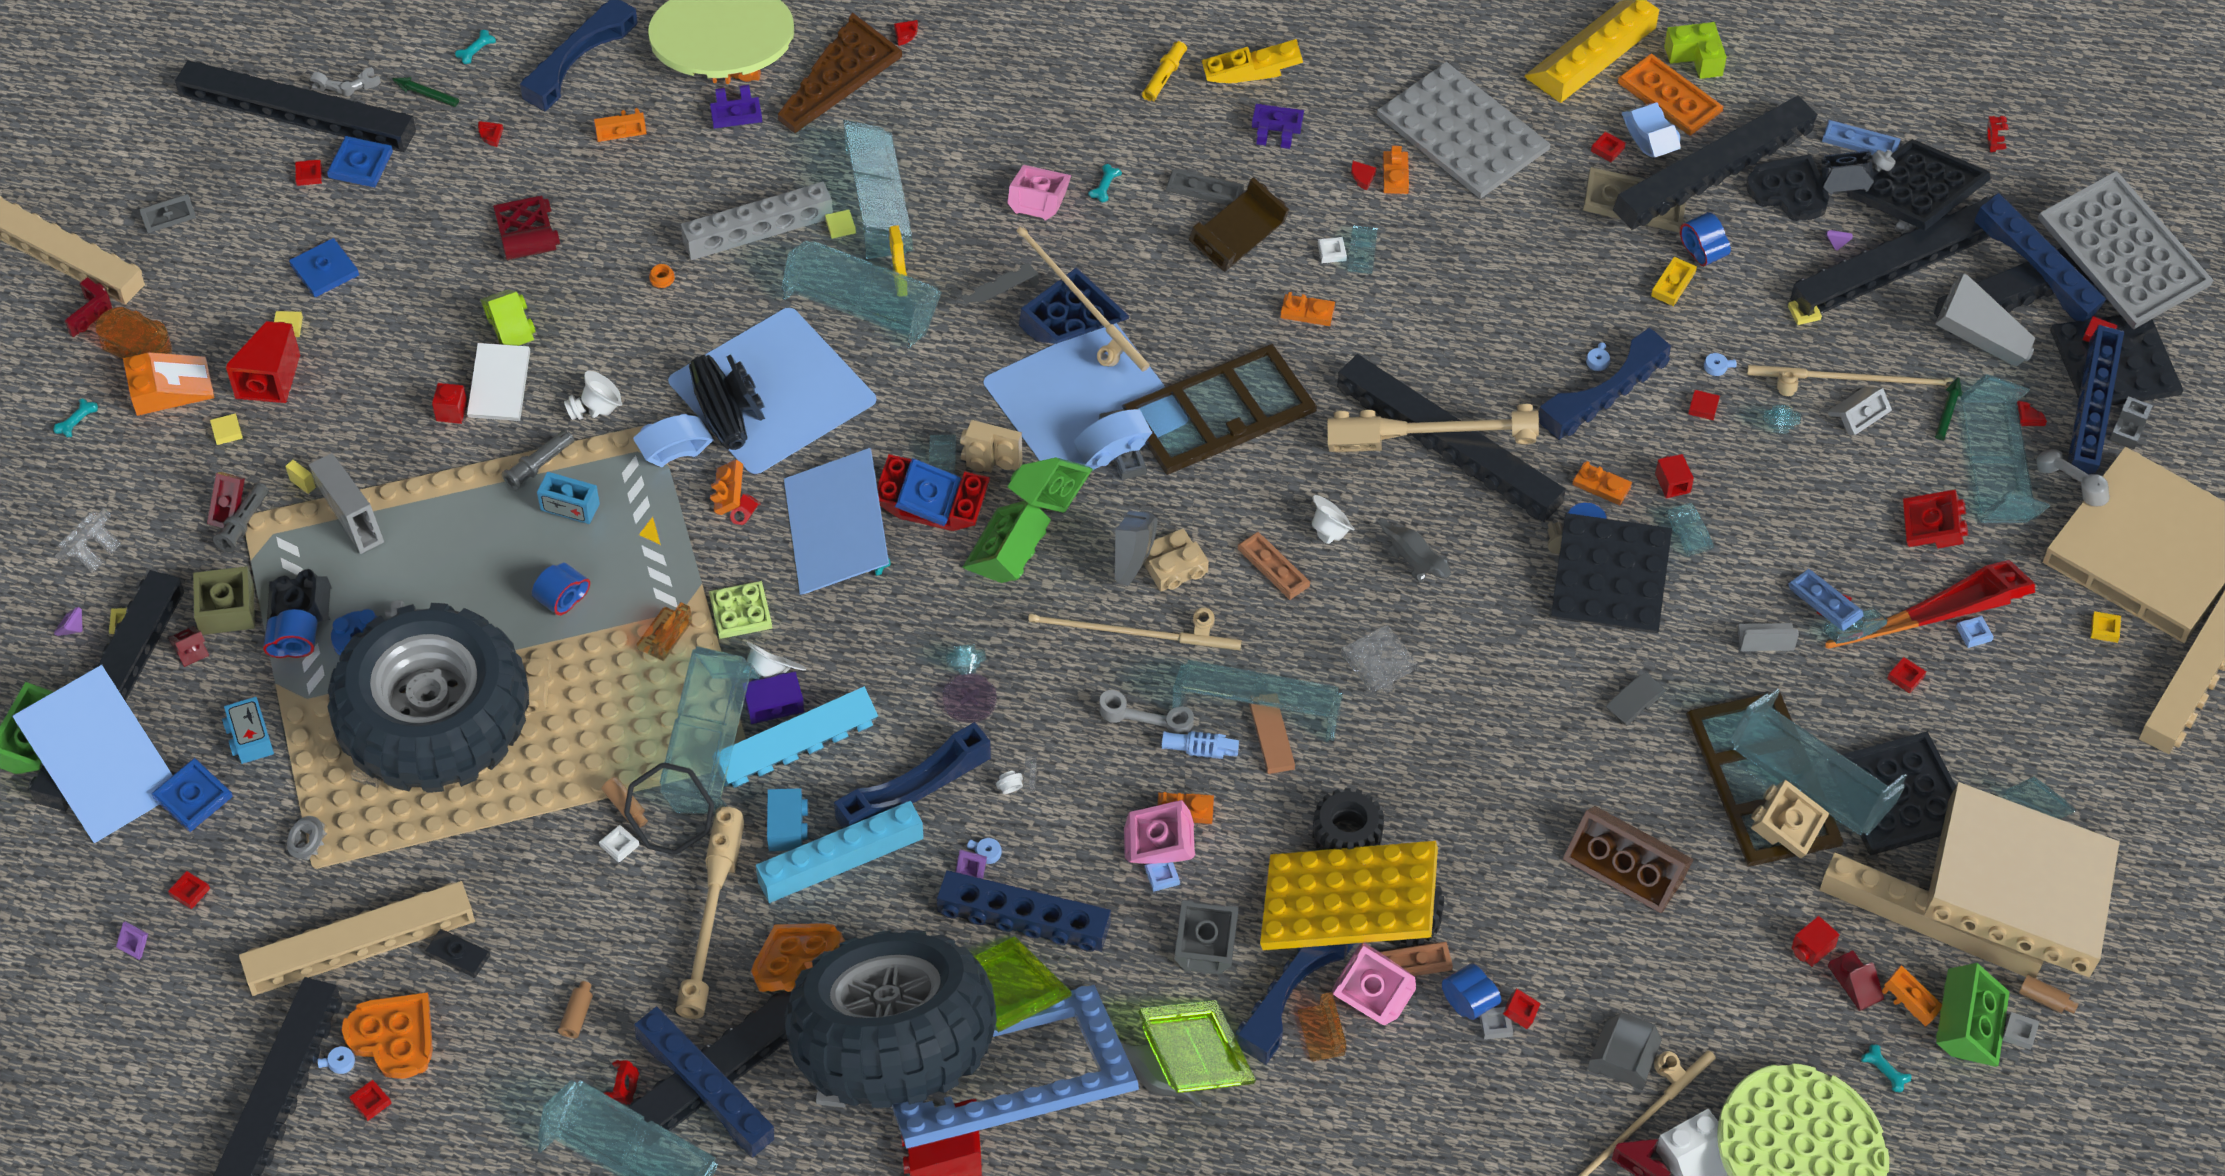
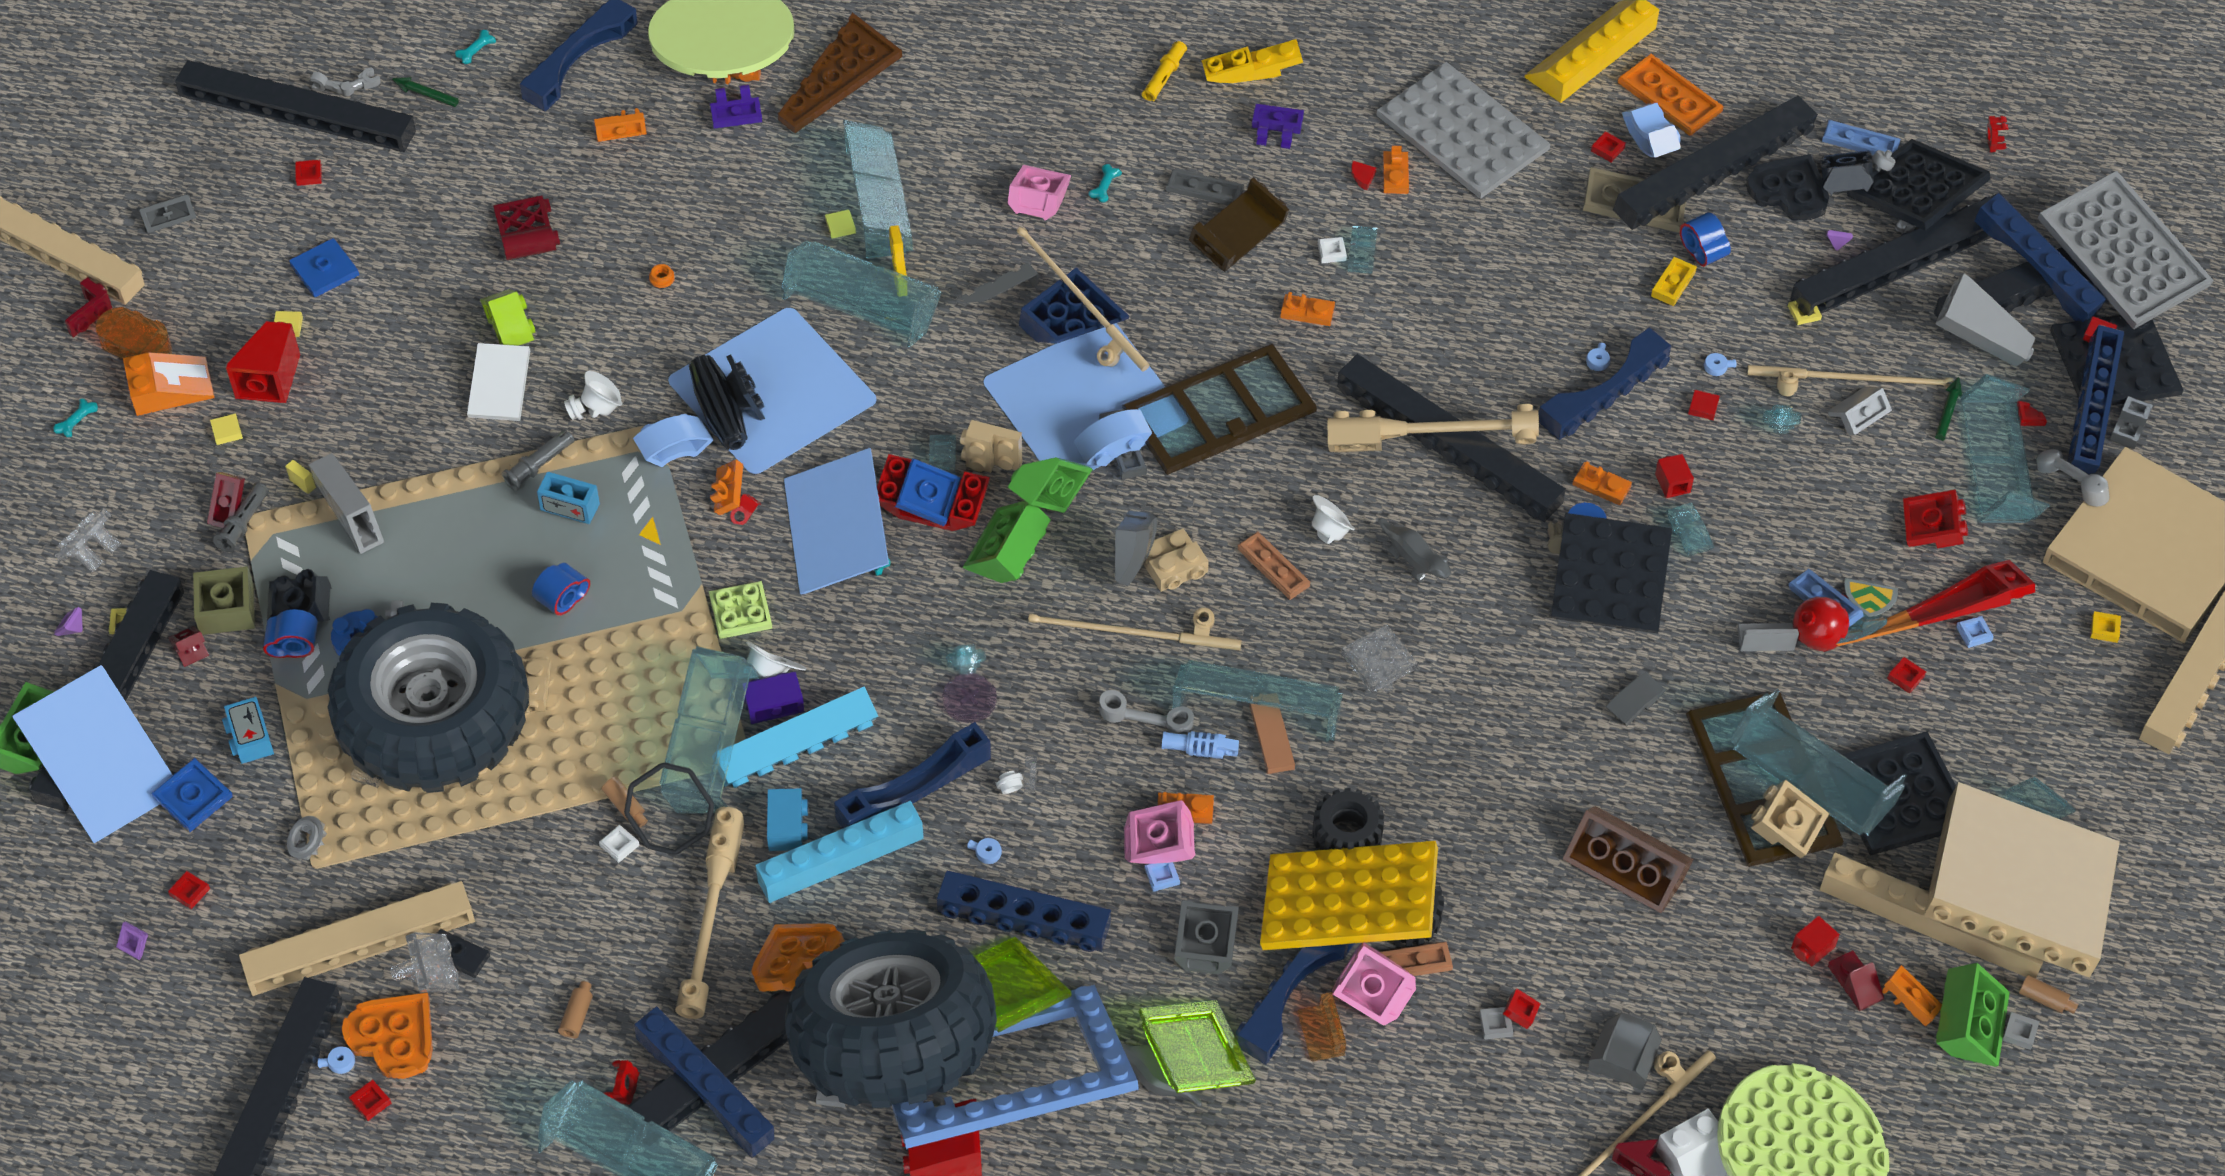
(360, 161): blue plate -> none
(429, 963): none -> clear plate
(449, 403): red brick -> none
(490, 132): red tile -> none
(665, 631): clear orange panel -> none
(756, 220): light grey brick -> none
(905, 31): red tile -> none
(971, 864): medium lavender slope -> none
(1470, 992): blue piece -> none
(1697, 44): lime brick -> none
(1821, 623): none -> red cylinder
(1870, 597): none -> sticker
(1897, 1078): teal piece -> none

